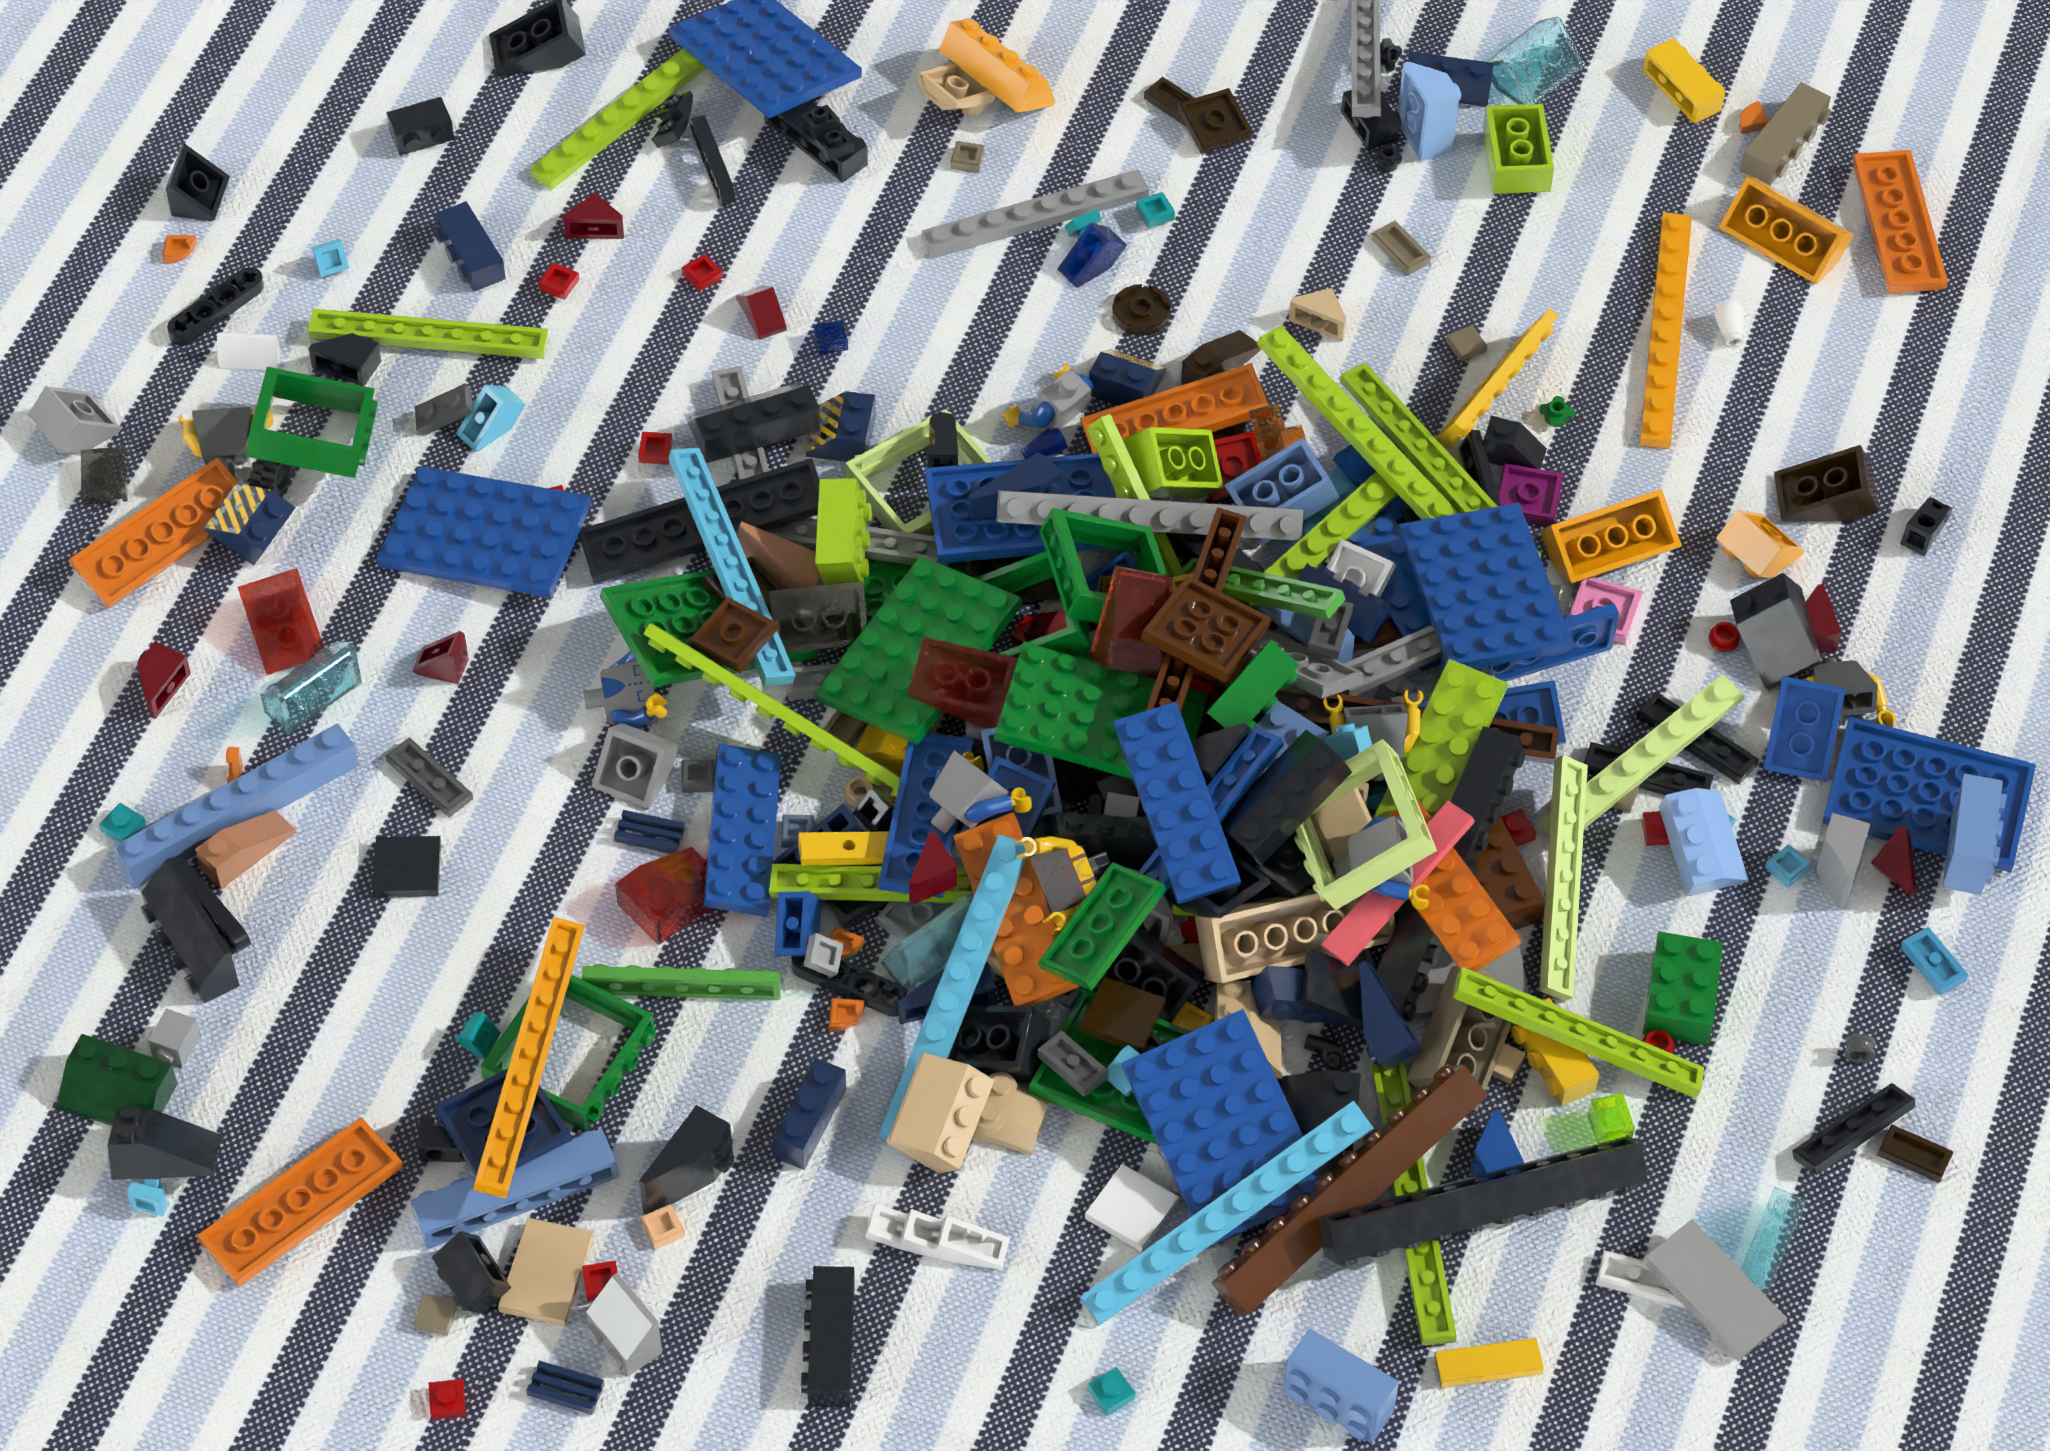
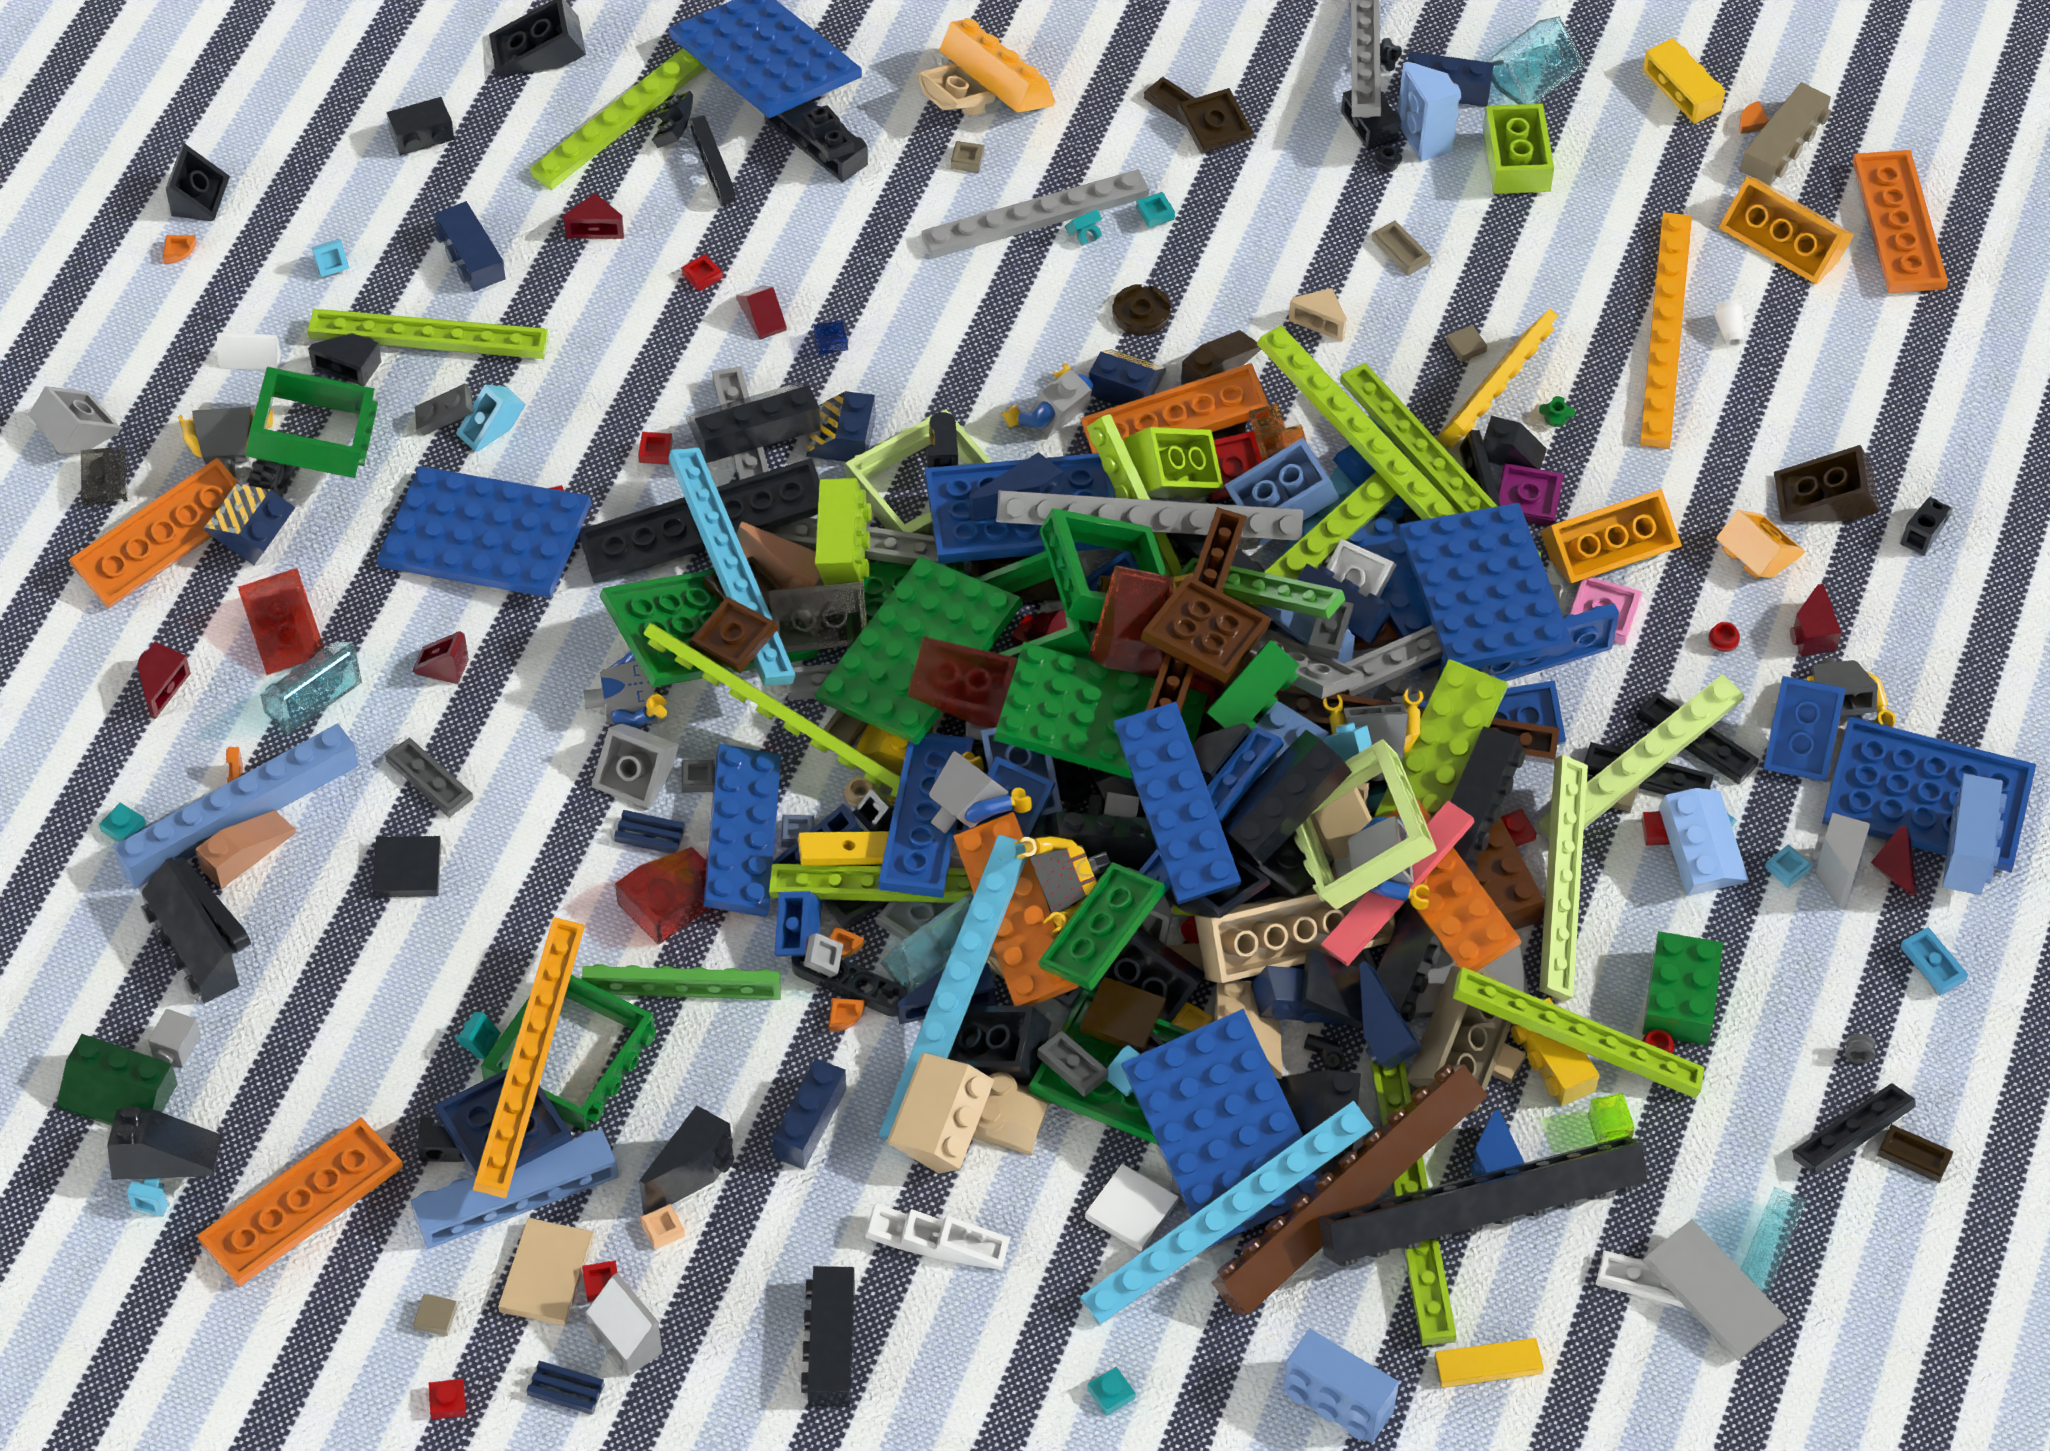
(212, 303): black beam -> none
(470, 1273): black brick -> none
(558, 281): red plate -> none
(933, 872): dark red slope -> none
(1048, 443): clear blue cone -> none
(1092, 254): clear blue slope -> none
(1776, 629): slope -> none

